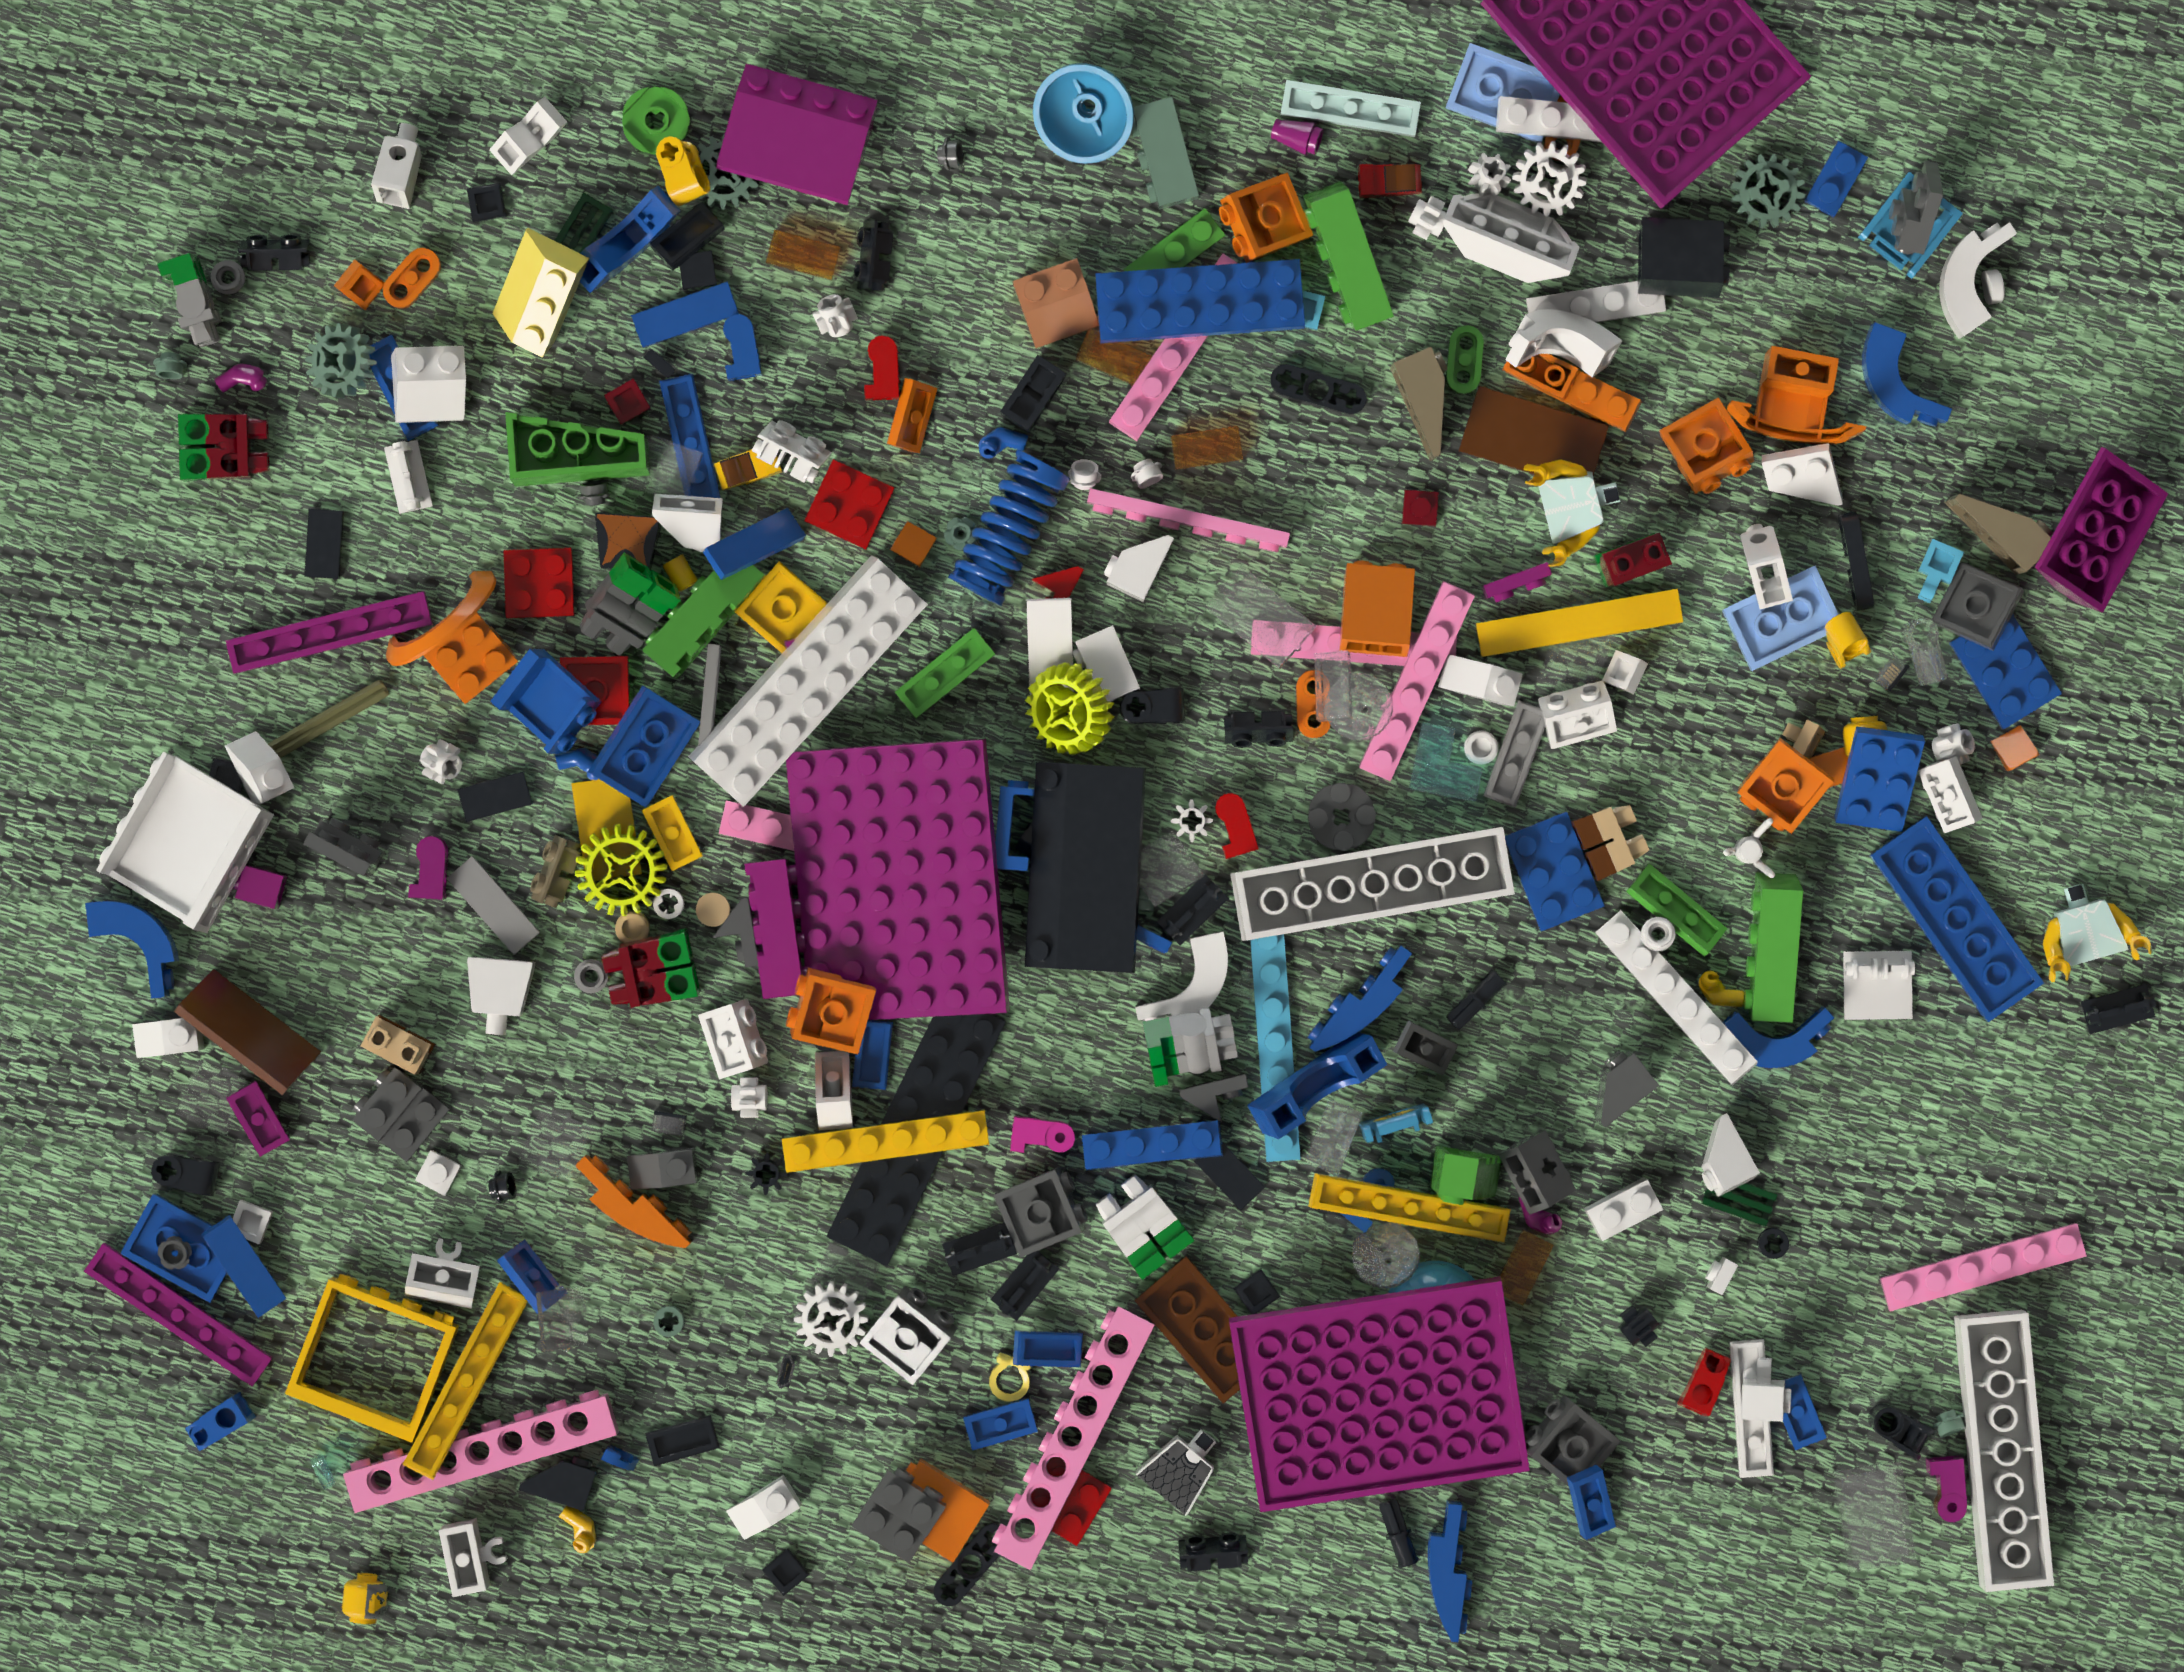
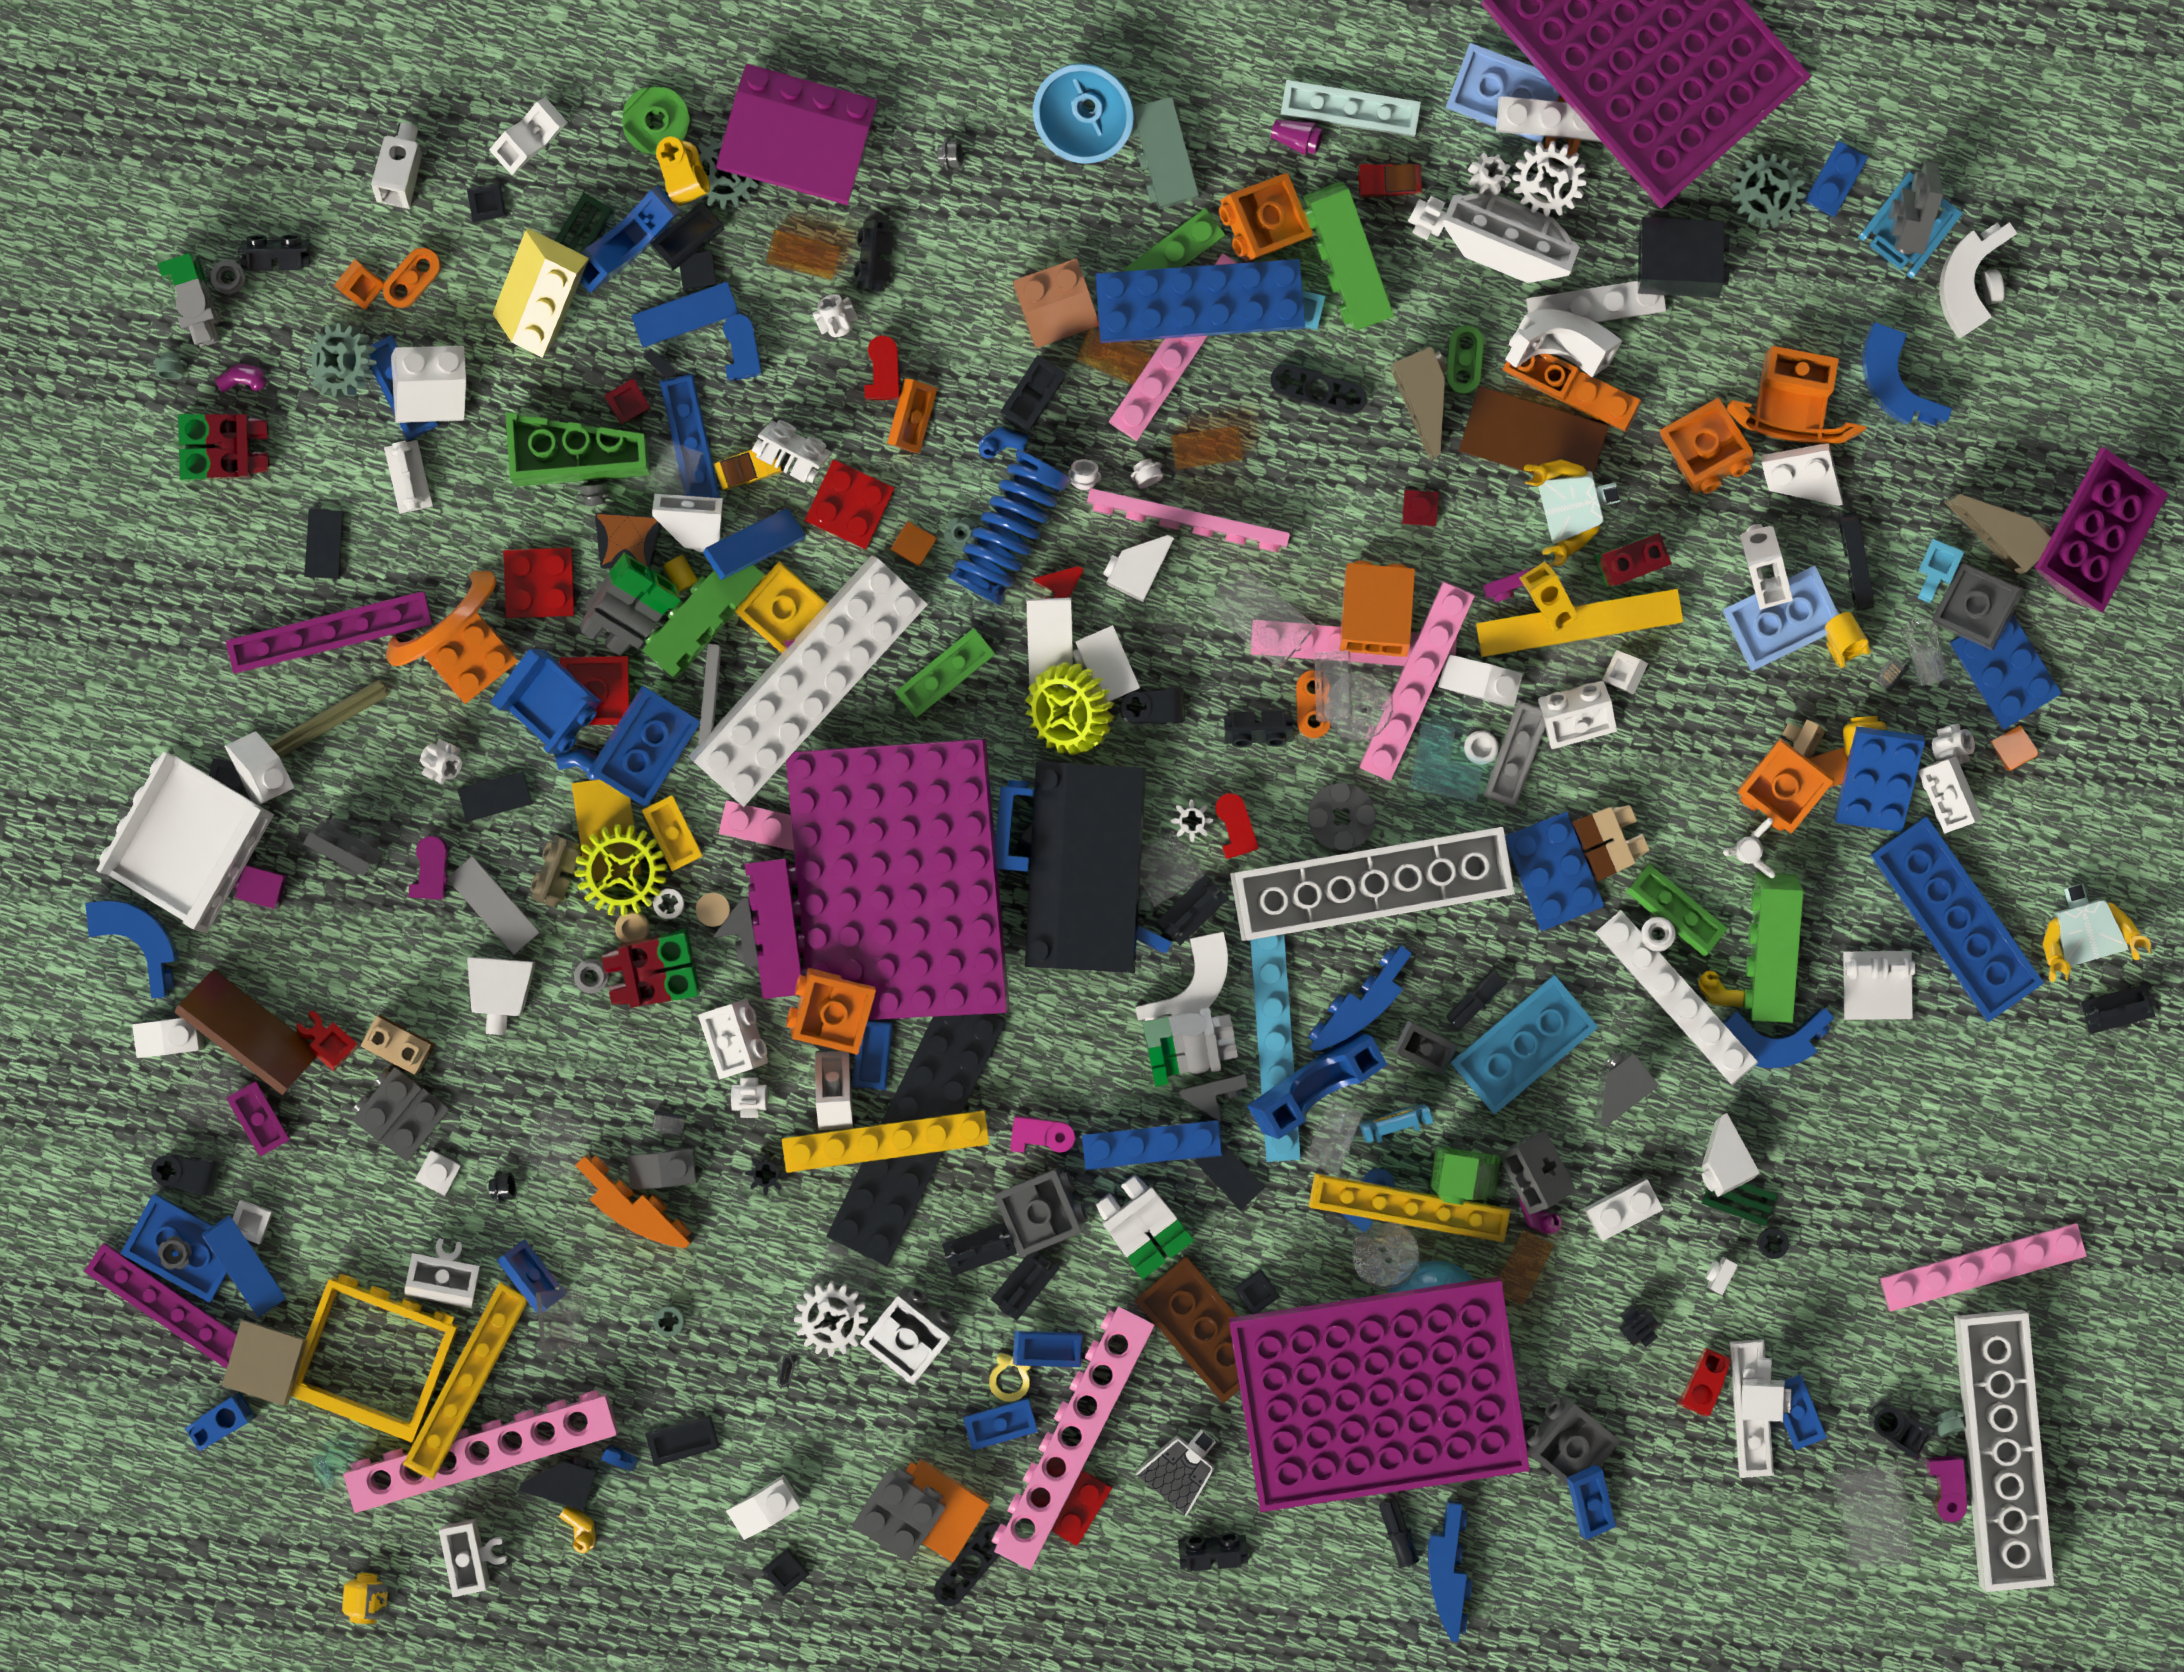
(264, 1362): none -> dark tan tile
(328, 1043): none -> red plate
(1524, 1044): none -> dark azure plate
(1549, 596): none -> yellow leg

